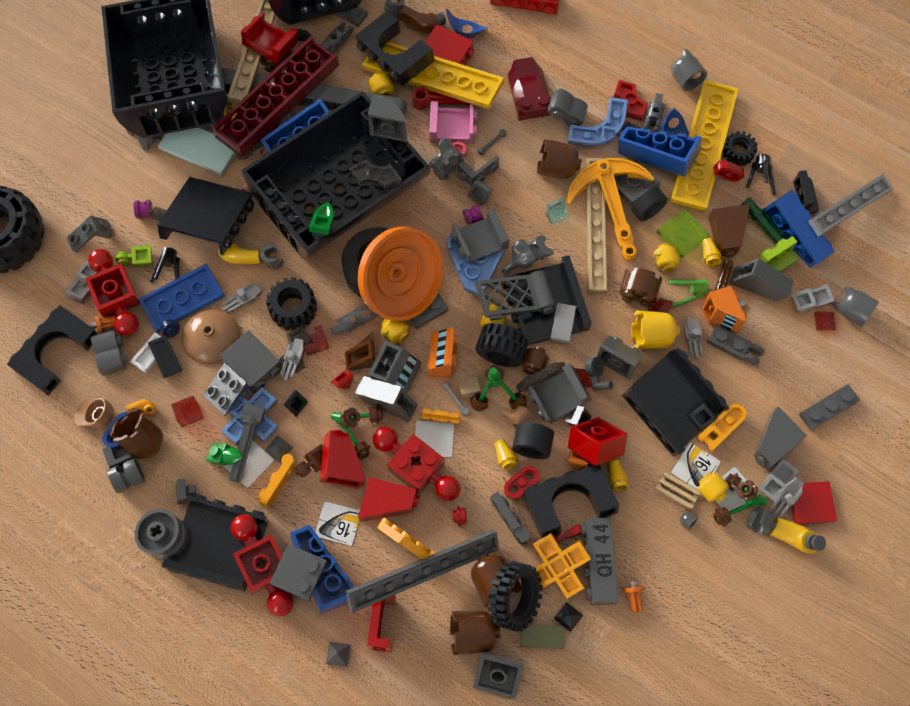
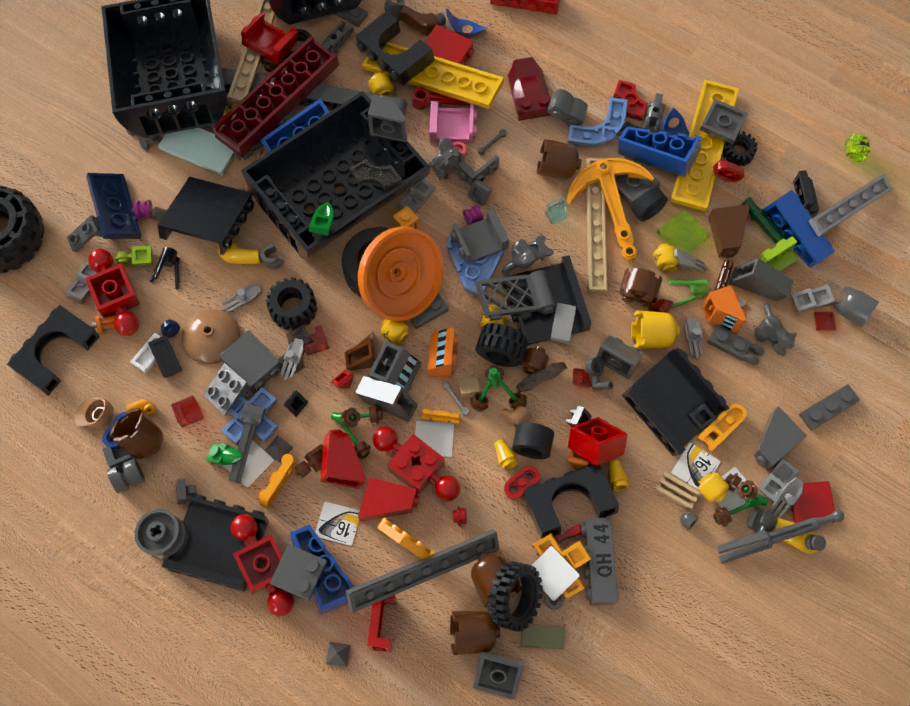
(108, 352): dark grey brick -> none
(113, 206): none -> dark blue tile
(182, 297): blue tile -> none
(347, 326): dark grey hinge -> none
(406, 218): none -> light orange brick
(417, 196): none -> light grey slope
(511, 519): dark grey hinge -> none
(555, 573): none -> white sticker
(558, 604): none -> dark grey bush
(559, 394): dark grey panel -> none
(568, 617): black slope -> none
(634, 596): orange piece -> none
(685, 68): dark grey piece -> none
(689, 261): none -> light grey piece
(711, 254): yellow cone -> none
(723, 121): none -> dark grey plate
(762, 165): black plant -> none
(769, 538): none -> dark grey piece
(773, 330): none -> dark grey animal
(857, 147): none -> clear neon green head

